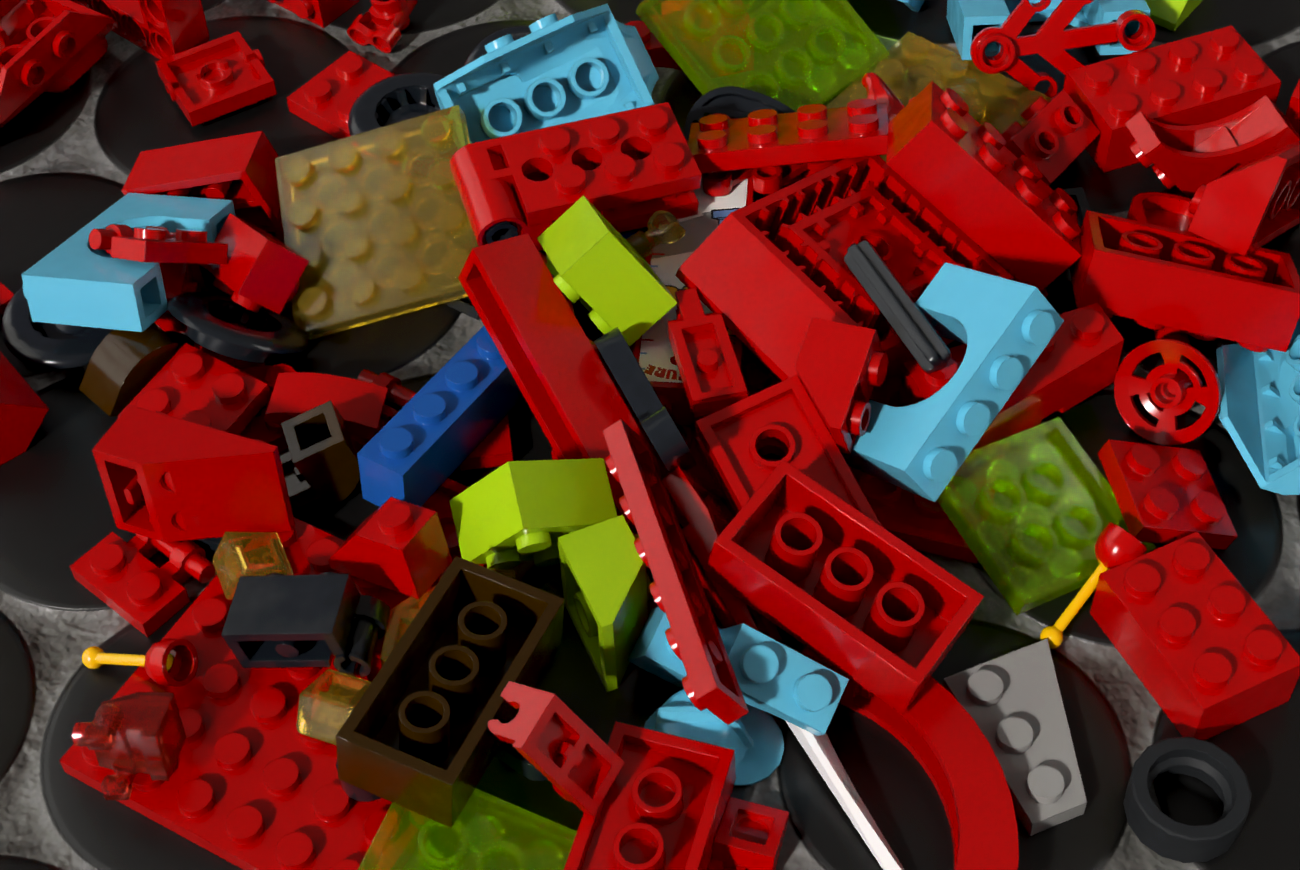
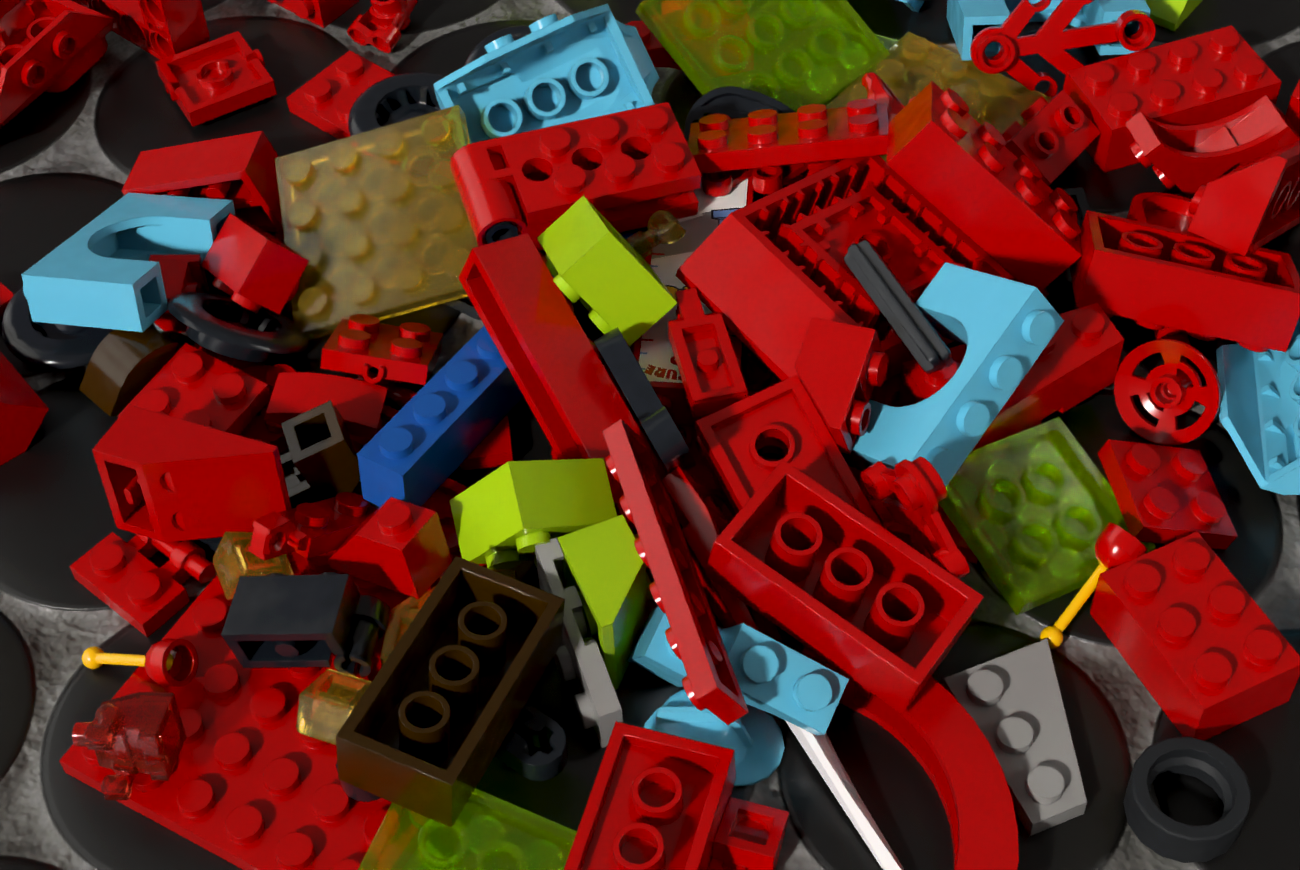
(158, 245): red plate -> none
(309, 527): none -> red hinge
(398, 352): none -> red plate
(559, 746): red hinge -> none
(575, 659): none -> light grey wing
(919, 492): none -> red plant

